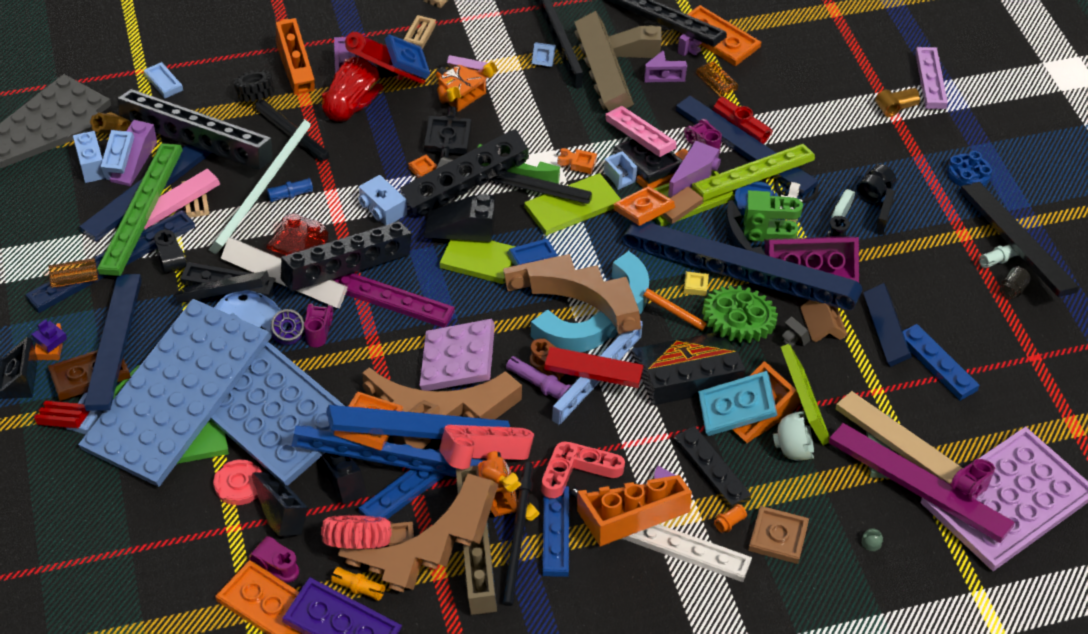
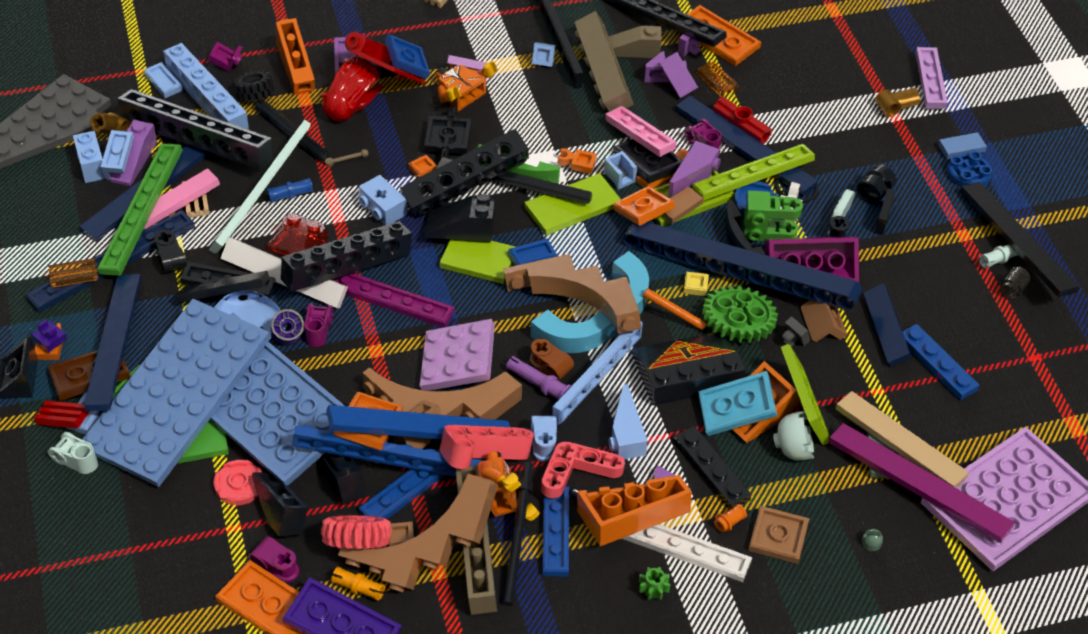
(74, 454): none -> light aqua piece
(204, 87): none -> light blue brick
(225, 57): none -> magenta bracket
(329, 161): none -> dark tan hinge
(432, 23): tan tile -> none
(544, 436): none -> light blue piece
(594, 367): red tile -> none
(627, 433): none -> light blue slope
(654, 583): none -> bright green gear
(678, 75): none -> medium lavender tile
(962, 145): none -> medium blue tile
(974, 478): magenta piece -> none

